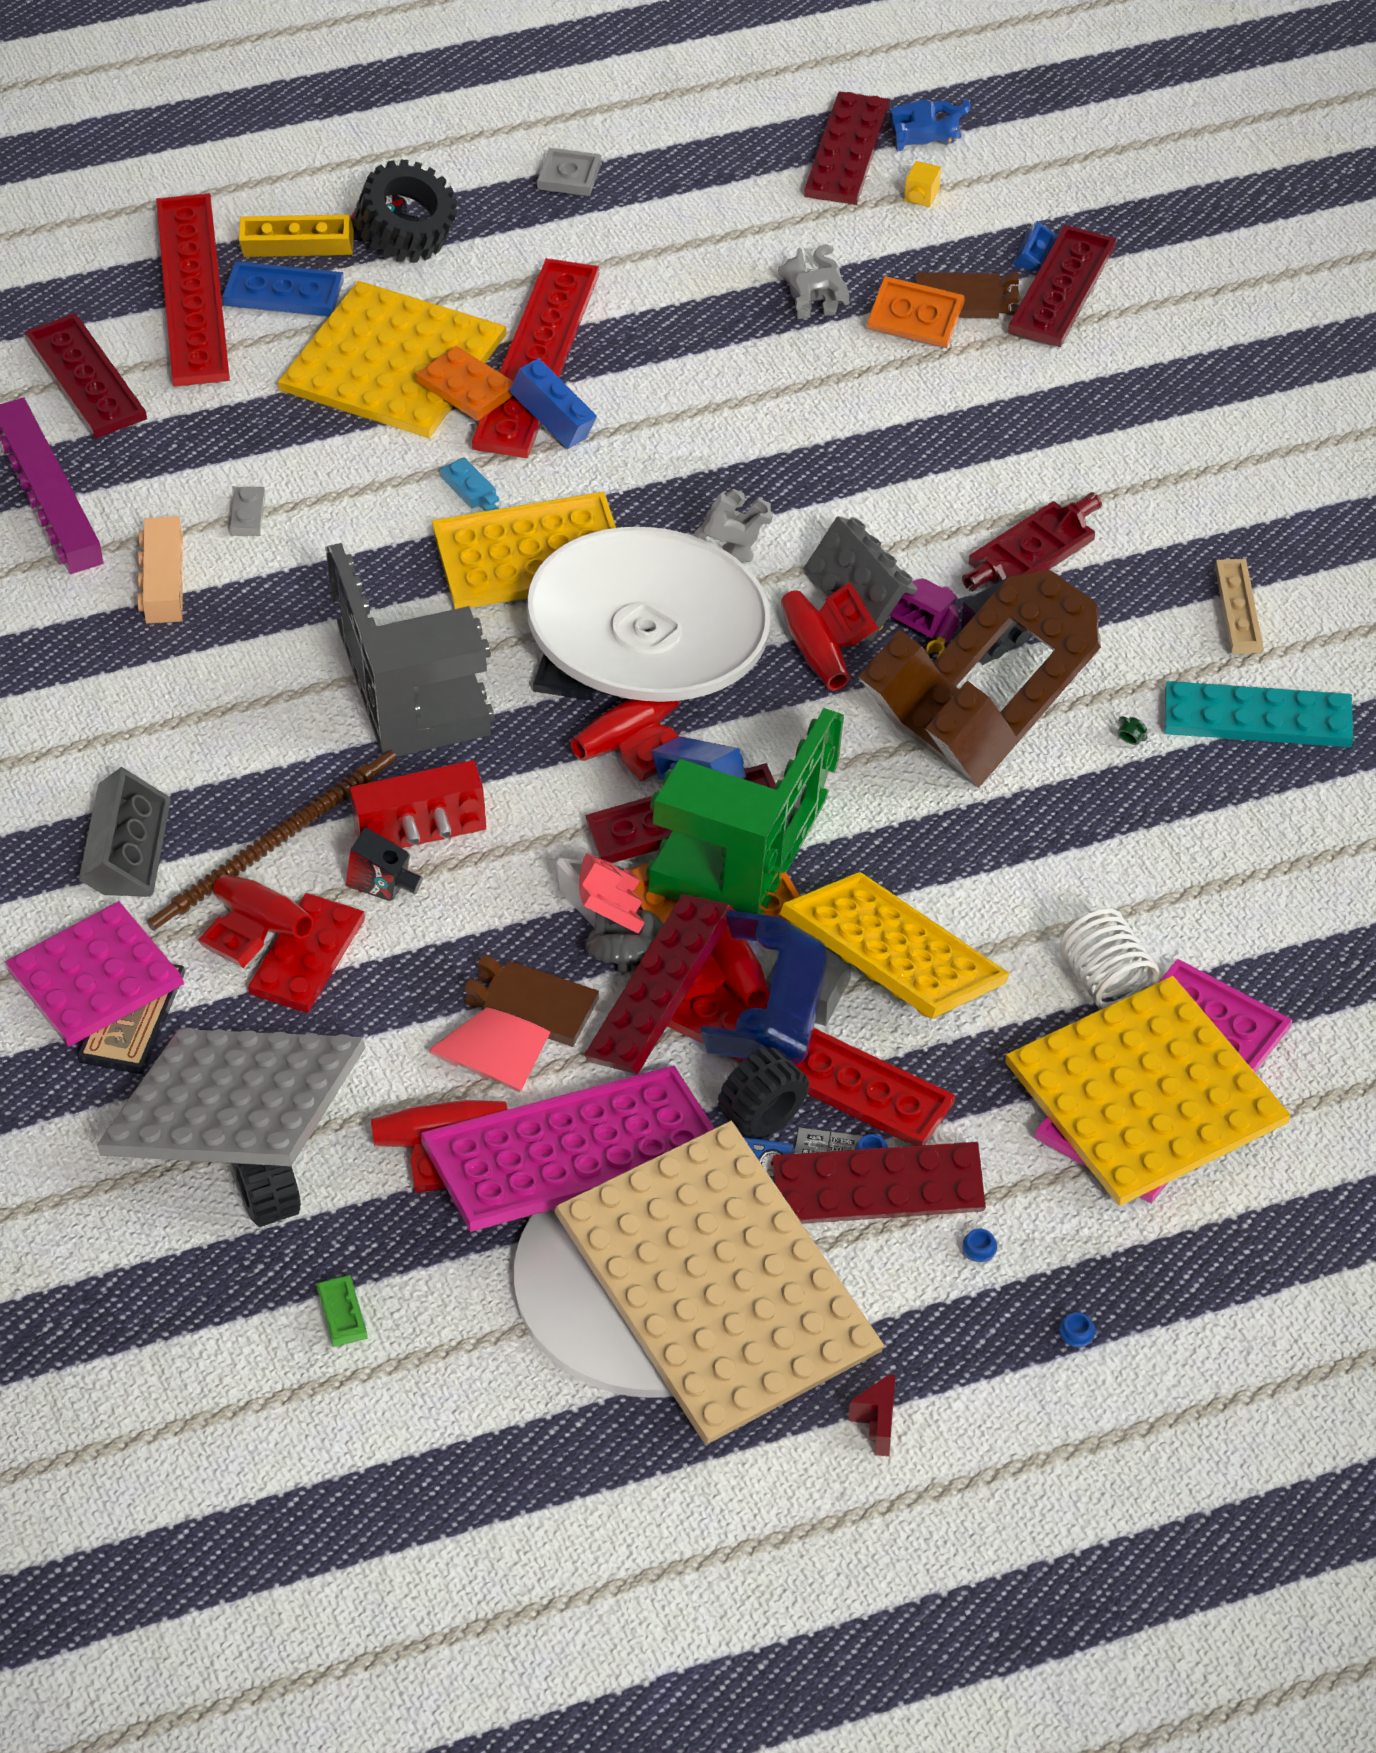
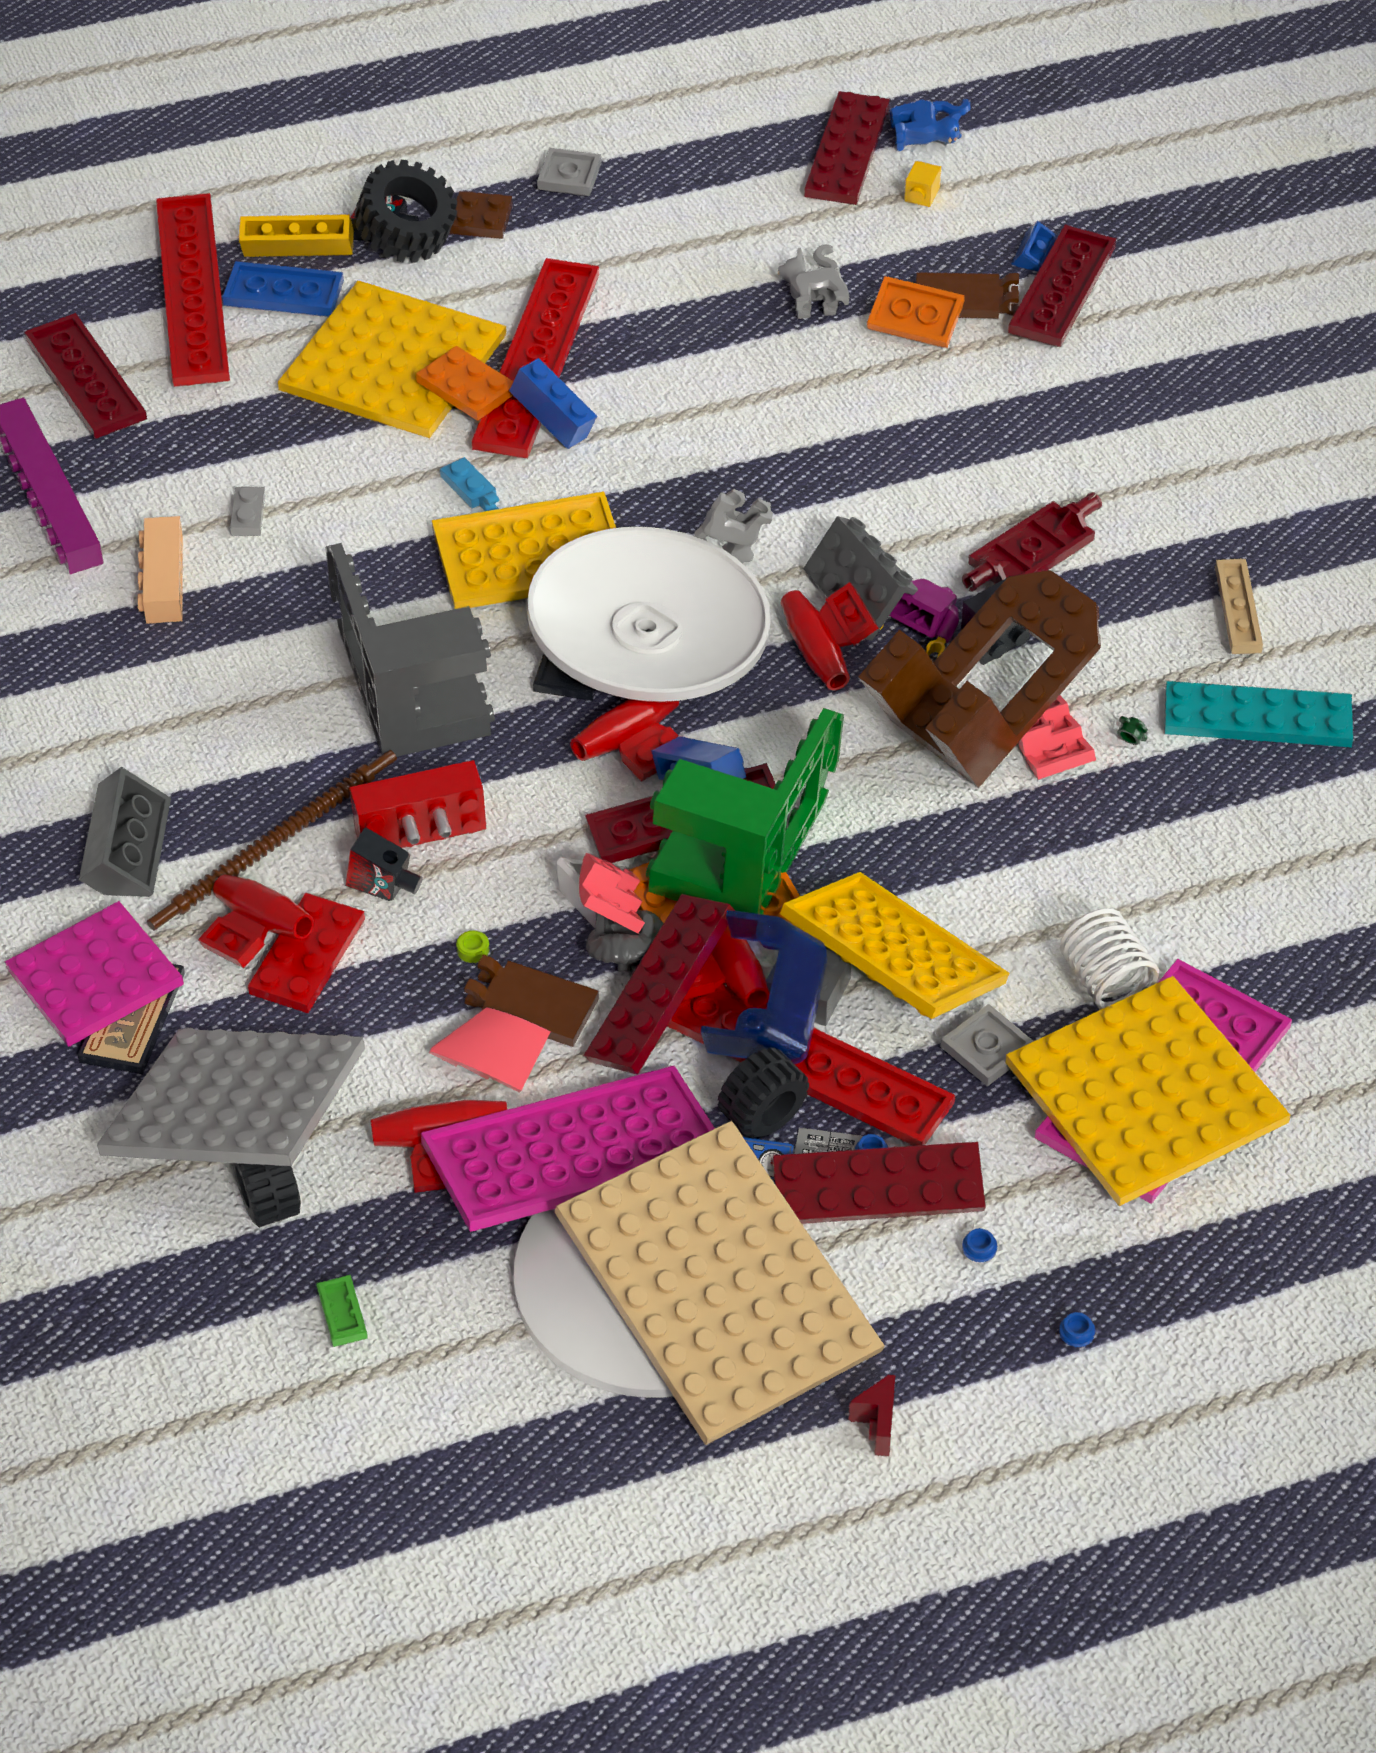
(472, 946): none -> lime tile
(482, 214): none -> reddish brown plate
(983, 1043): none -> light grey plate
(1055, 742): none -> coral slope

